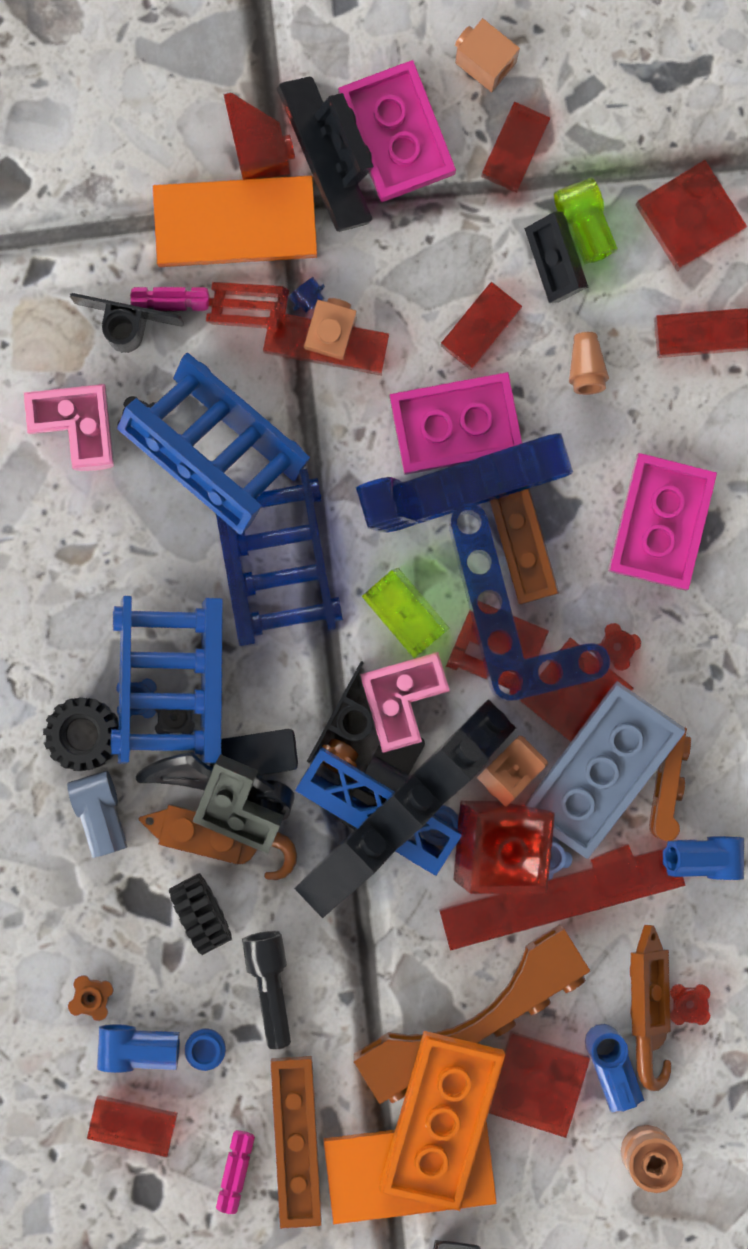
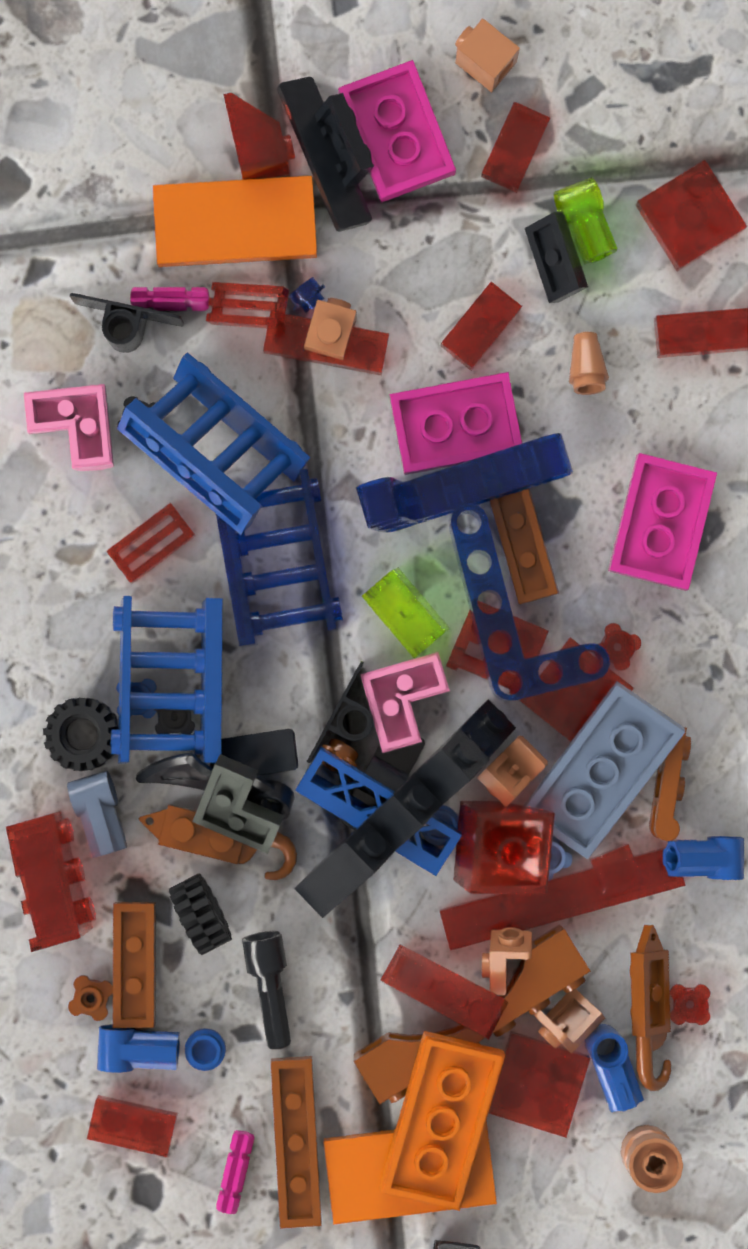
(50, 880): none -> clear red wedge
(134, 964): none -> dark orange plate
(143, 529): none -> clear red tile
(444, 991): none -> clear red plate
(504, 945): none -> nougat bracket
(569, 1021): none -> nougat bracket

